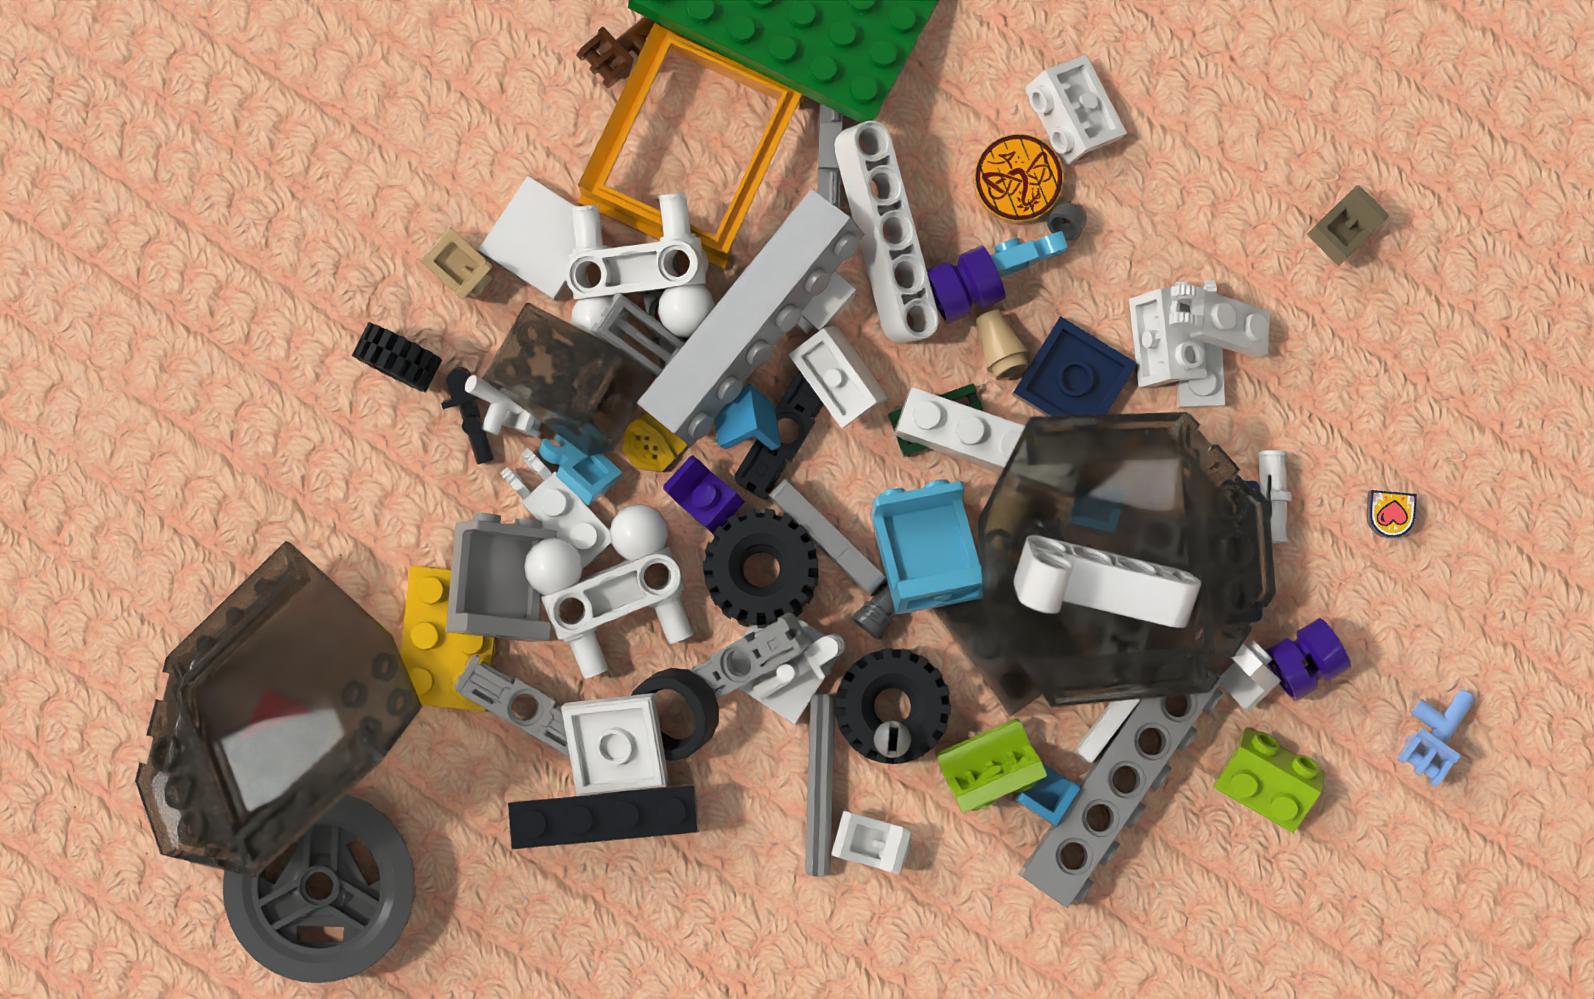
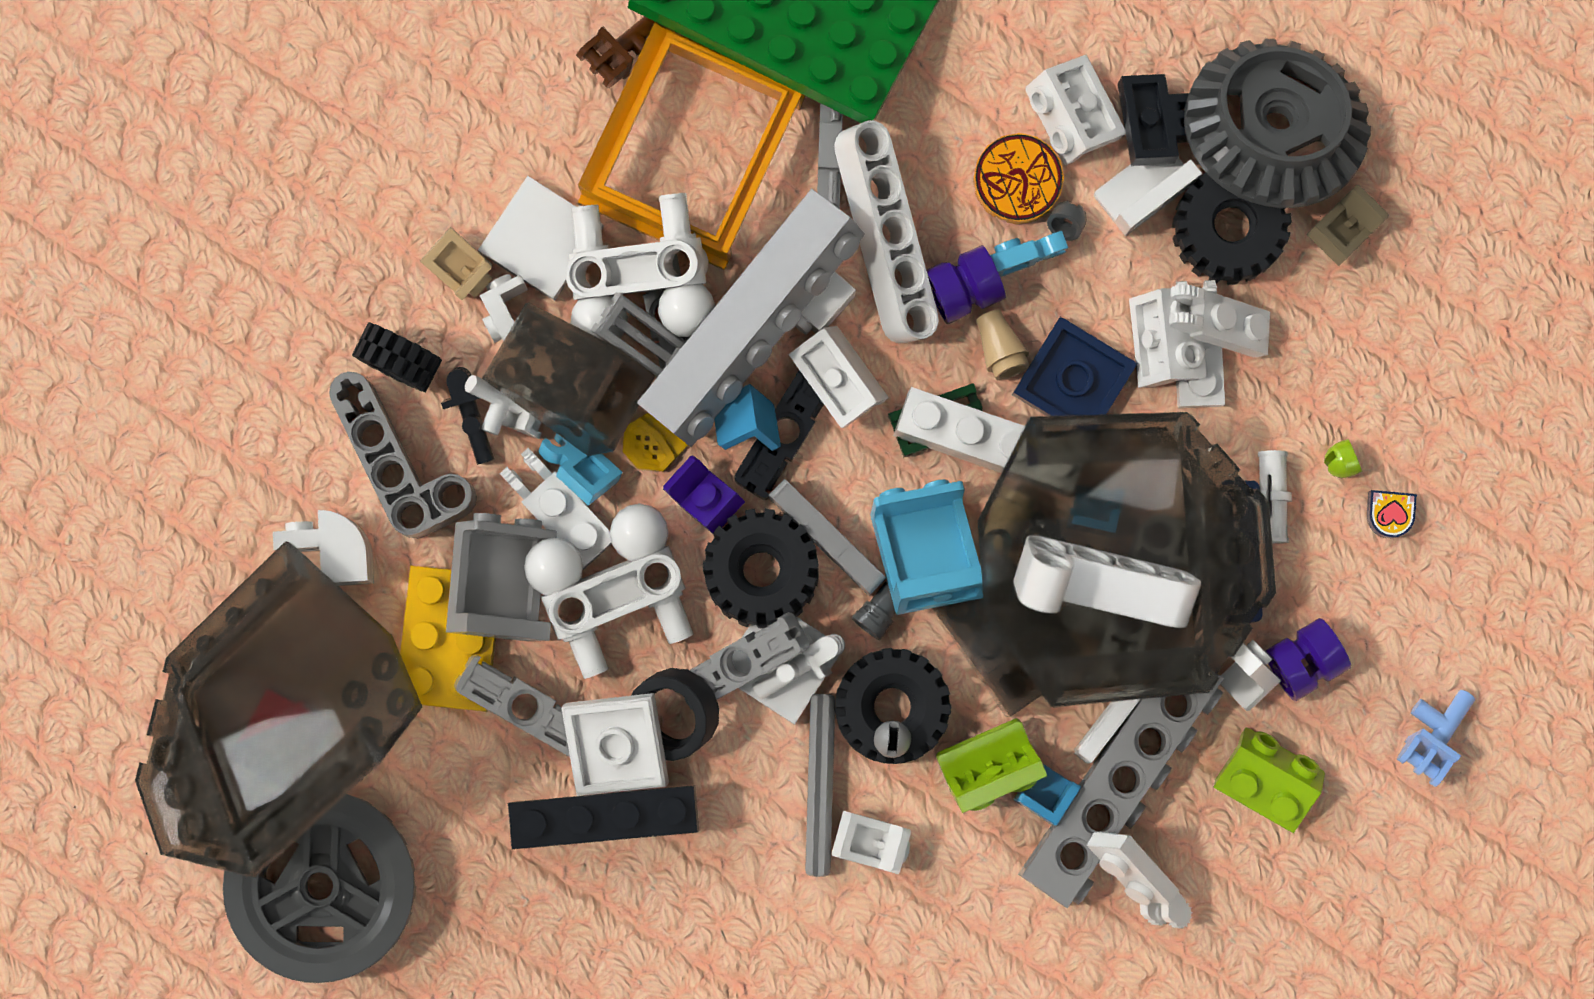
(342, 546): none -> white brick
(391, 452): none -> light grey beam
(500, 291): none -> white bracket
(1142, 879): none -> white hinge
(1143, 191): none -> white panel
(1151, 119): none -> black hinge
(1223, 258): none -> black tyre
(1255, 158): none -> dark grey gear
(1342, 460): none -> lime hinge

